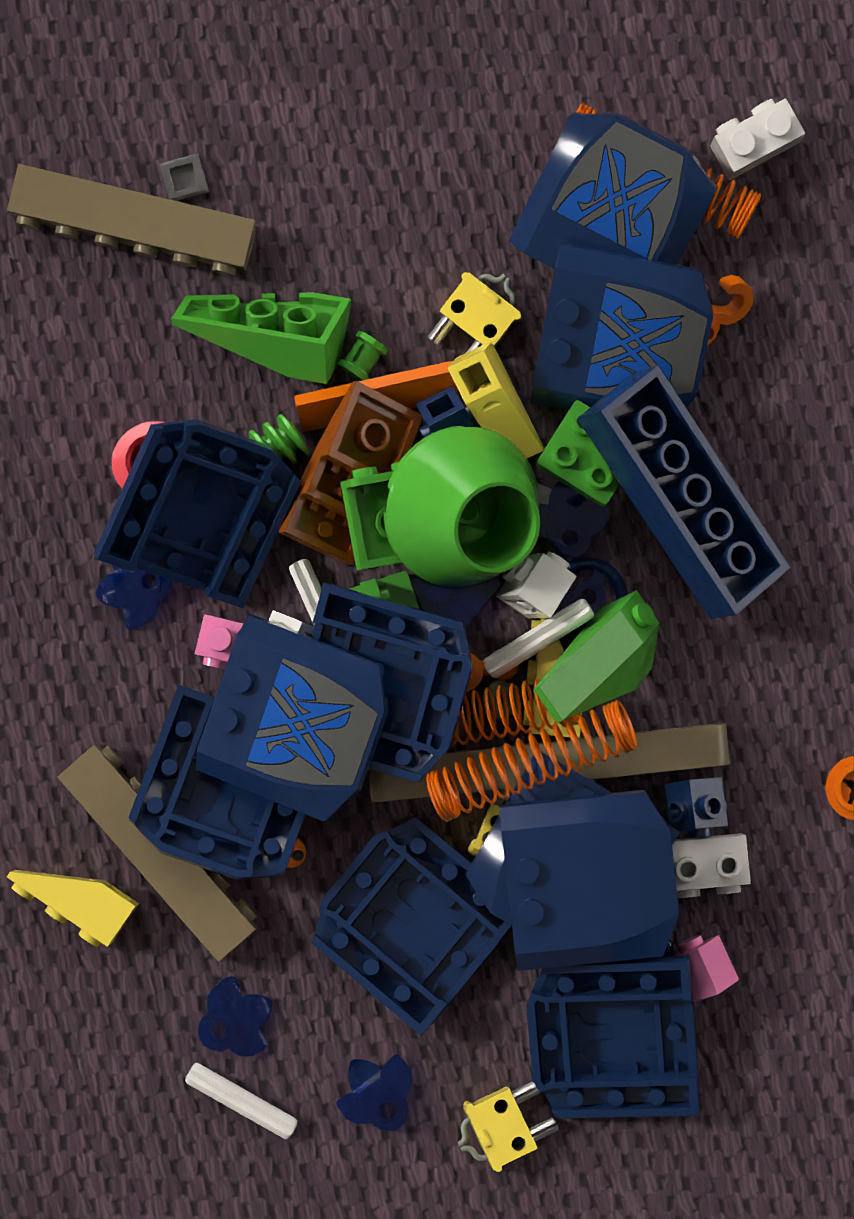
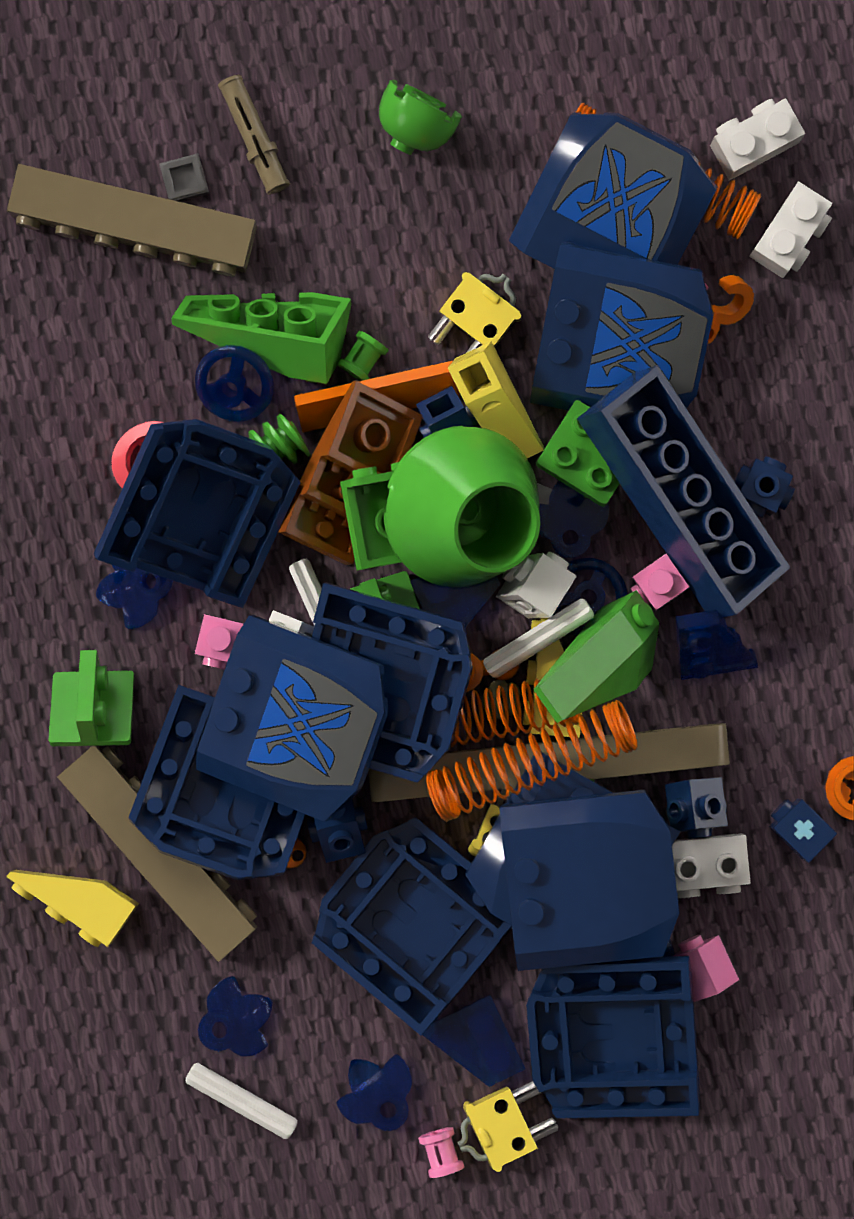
(91, 705): none -> bright green bracket
(220, 397): none -> clear blue piece
(272, 176): none -> dark tan pin
(342, 834): none -> dark blue brick
(415, 119): none -> bright green cylinder
(441, 1152): none -> bright pink bush
(478, 1041): none -> clear blue wing
(659, 582): none -> bright pink brick
(710, 646): none -> clear blue wing
(762, 502): none -> dark blue brick
(791, 229): none -> white brick
(801, 828): none -> dark blue brick

